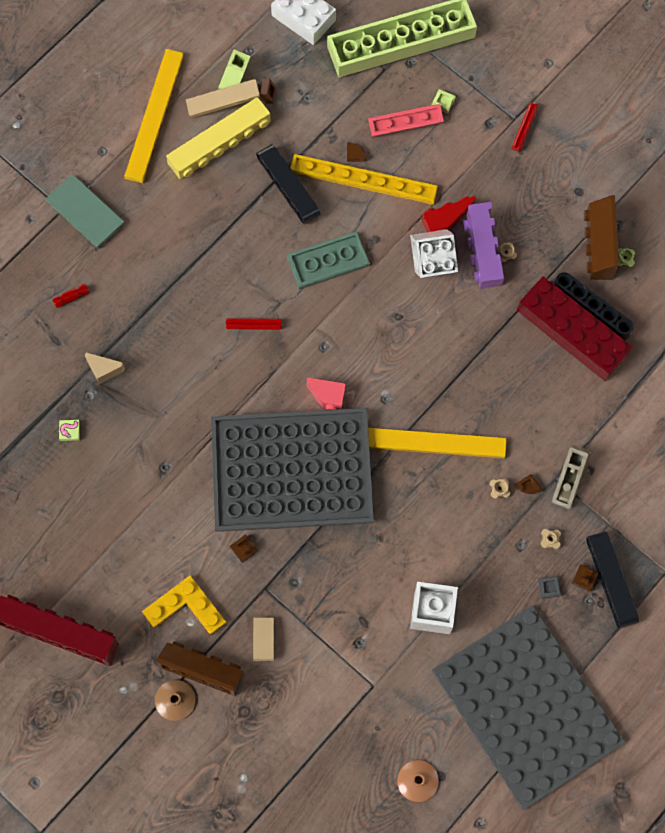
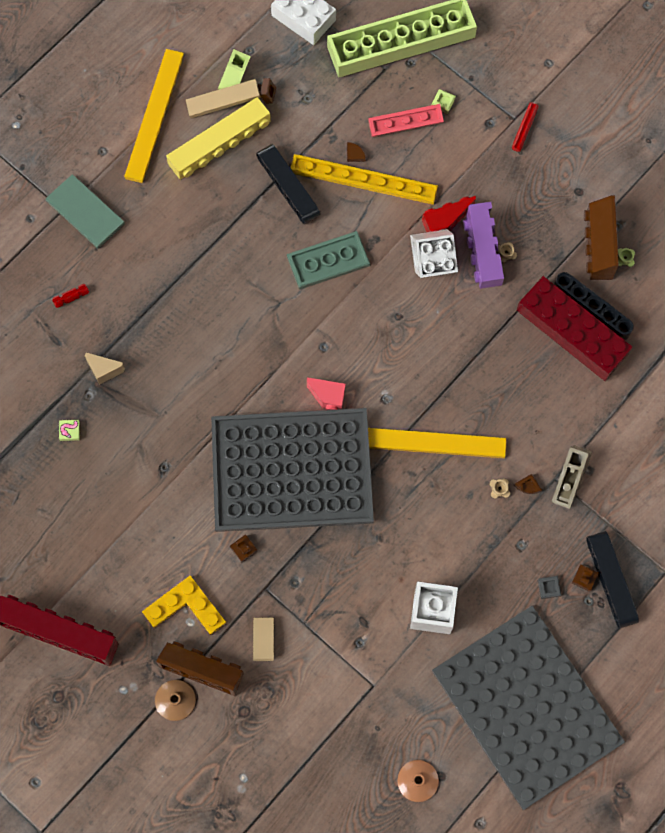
(253, 323): red axle -> none
(546, 543): tan plate -> none

